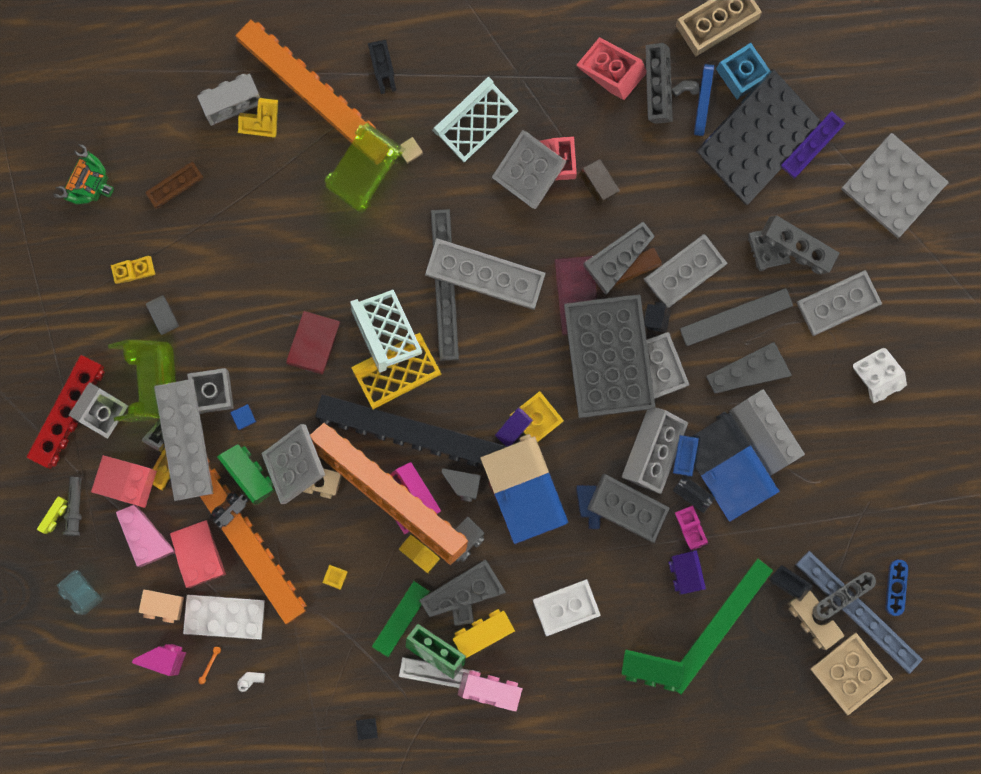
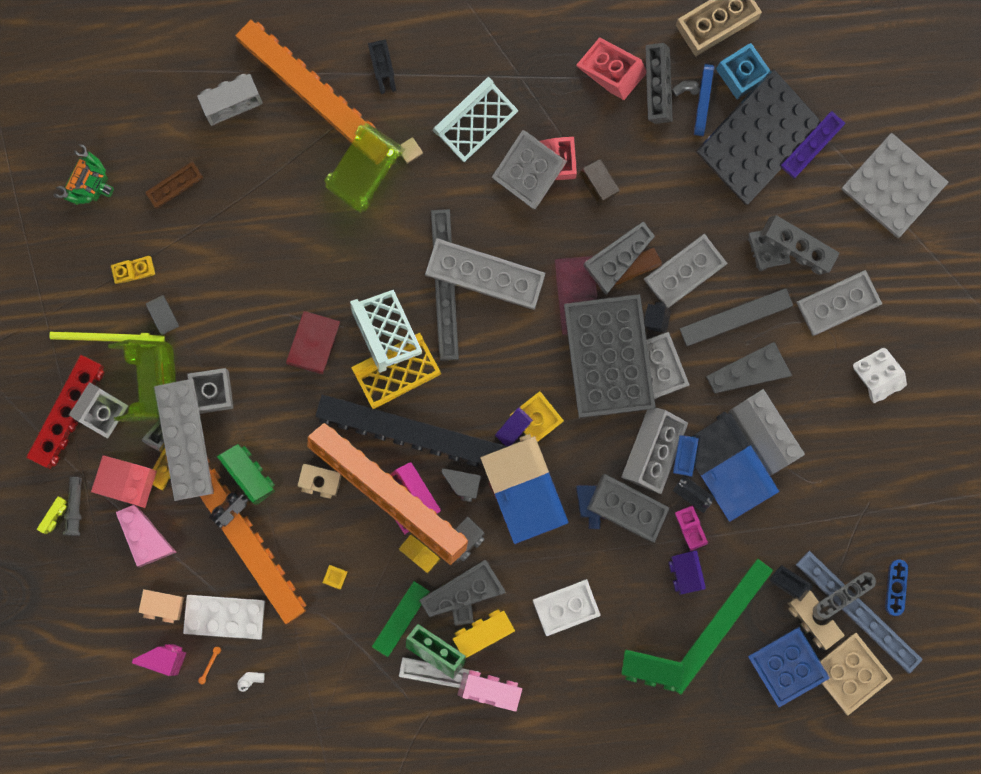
(79, 593): clear light blue brick -> none
(105, 337): none -> neon yellow bar
(197, 554): coral slope -> none
(243, 417): blue tile -> none
(263, 123): yellow plate -> none
(293, 464): light grey plate -> none
(367, 728): black plate -> none
(789, 667): none -> blue plate

